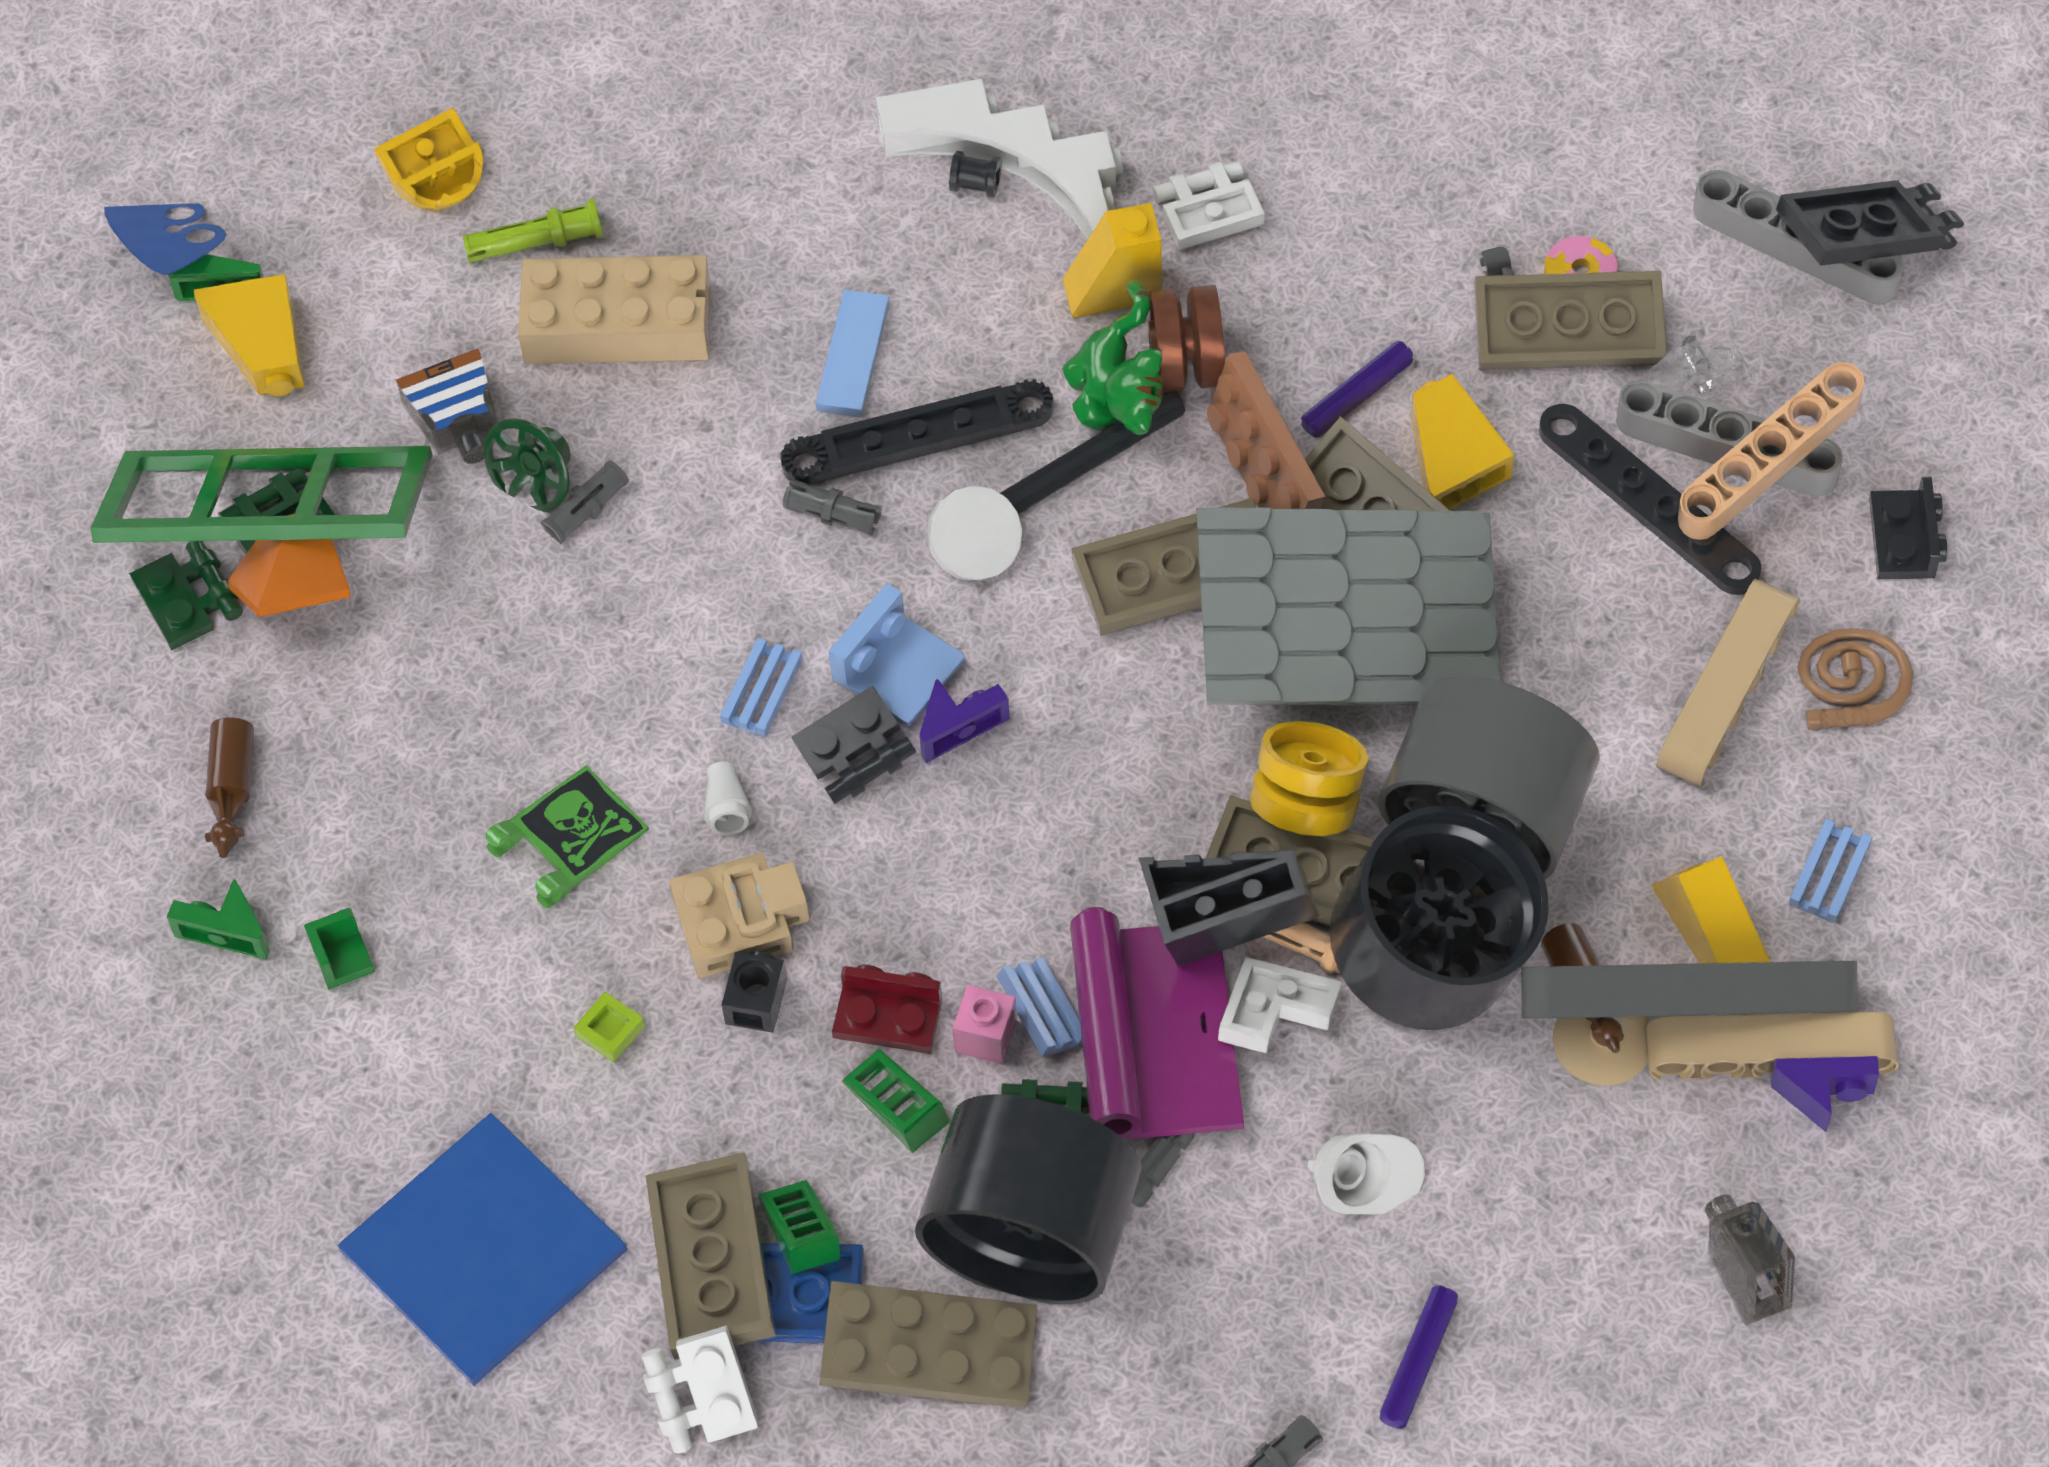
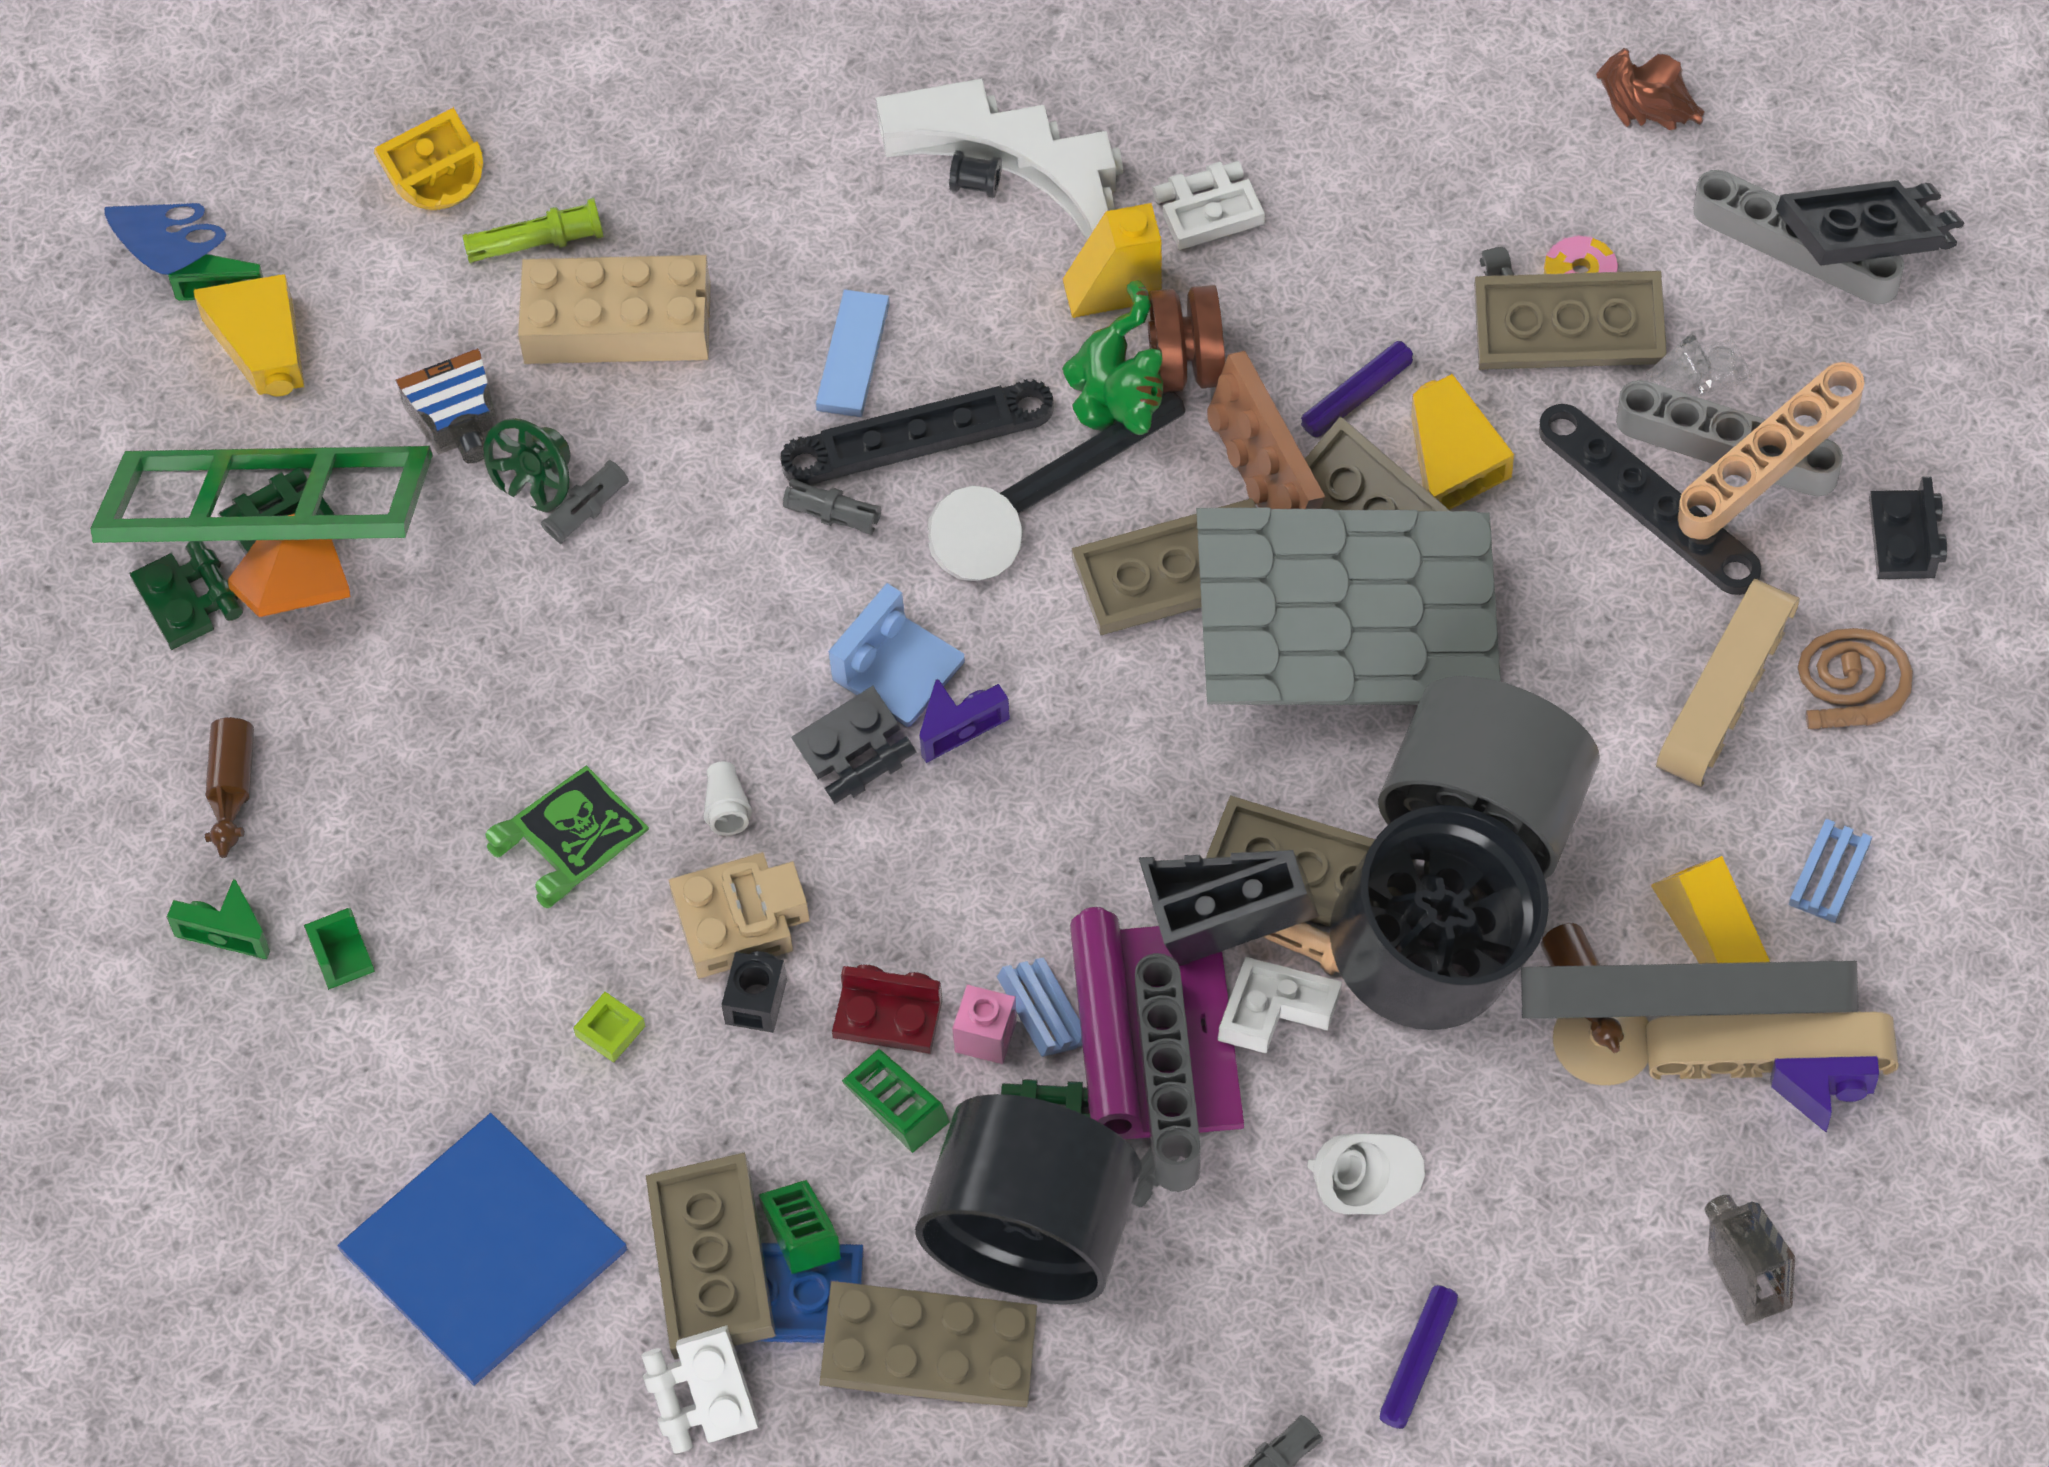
(775, 655): light blue tile -> none
(1172, 1090): none -> dark grey beam
(1308, 778): yellow wheel -> none
(1648, 91): none -> copper hair

